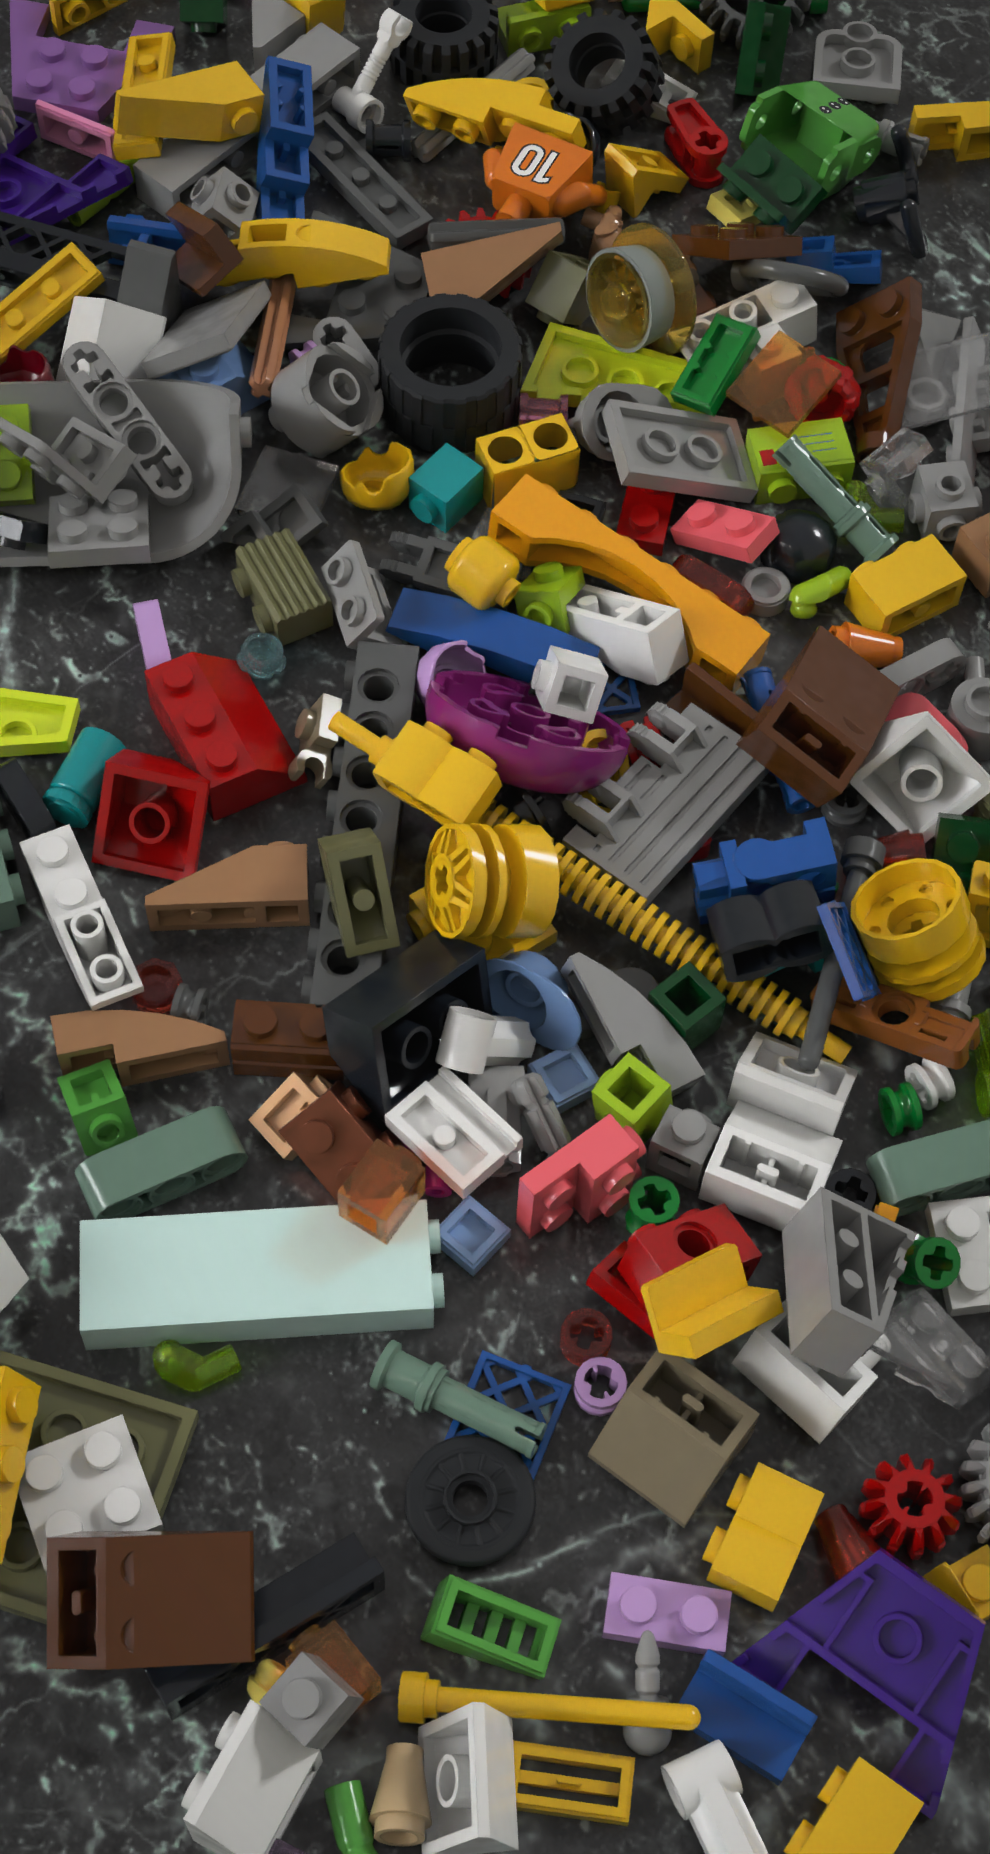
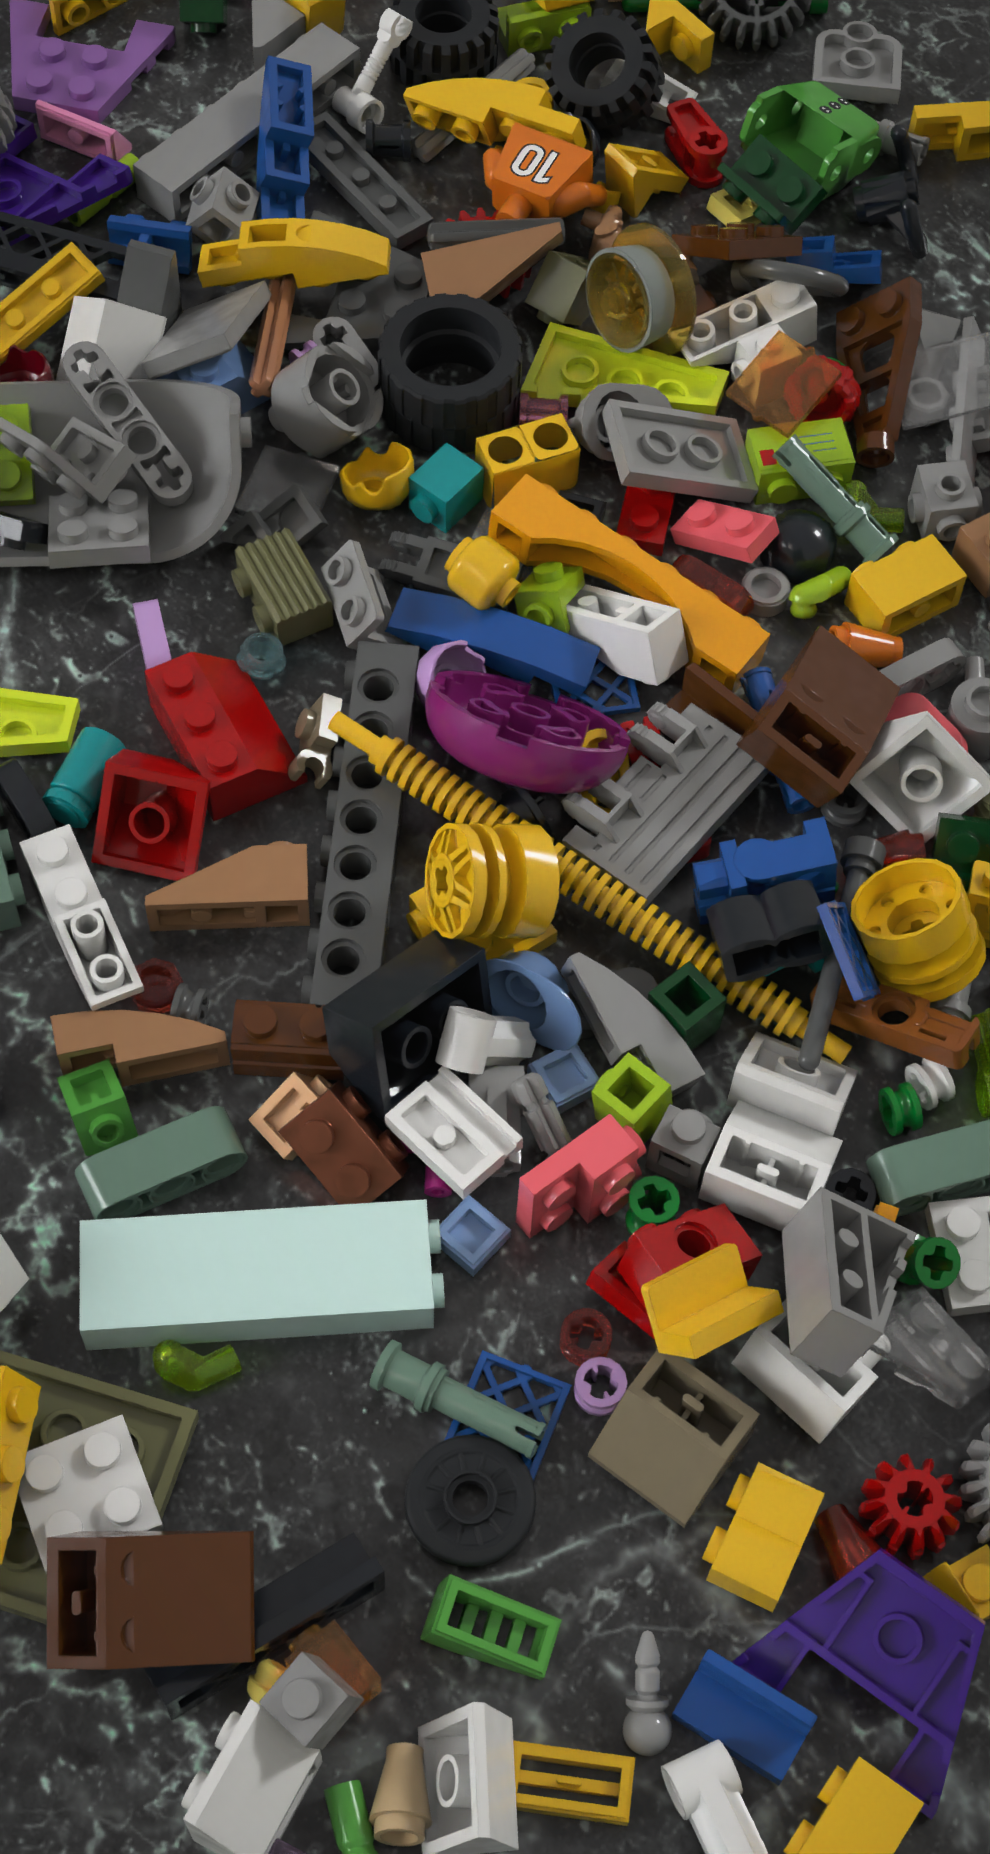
(147, 60): yellow tile -> none
(192, 106): yellow slope -> none
(206, 253): reddish brown panel -> none
(359, 891): olive slope -> none
(382, 1190): clear orange brick -> none
(425, 1698): yellow piece -> none
(436, 776): yellow brick -> none
(569, 684): white brick -> none
(675, 1612): lavender plate -> none
(715, 364): green plate -> none
(762, 48): dark green bracket -> none
(894, 461): clear bracket -> none

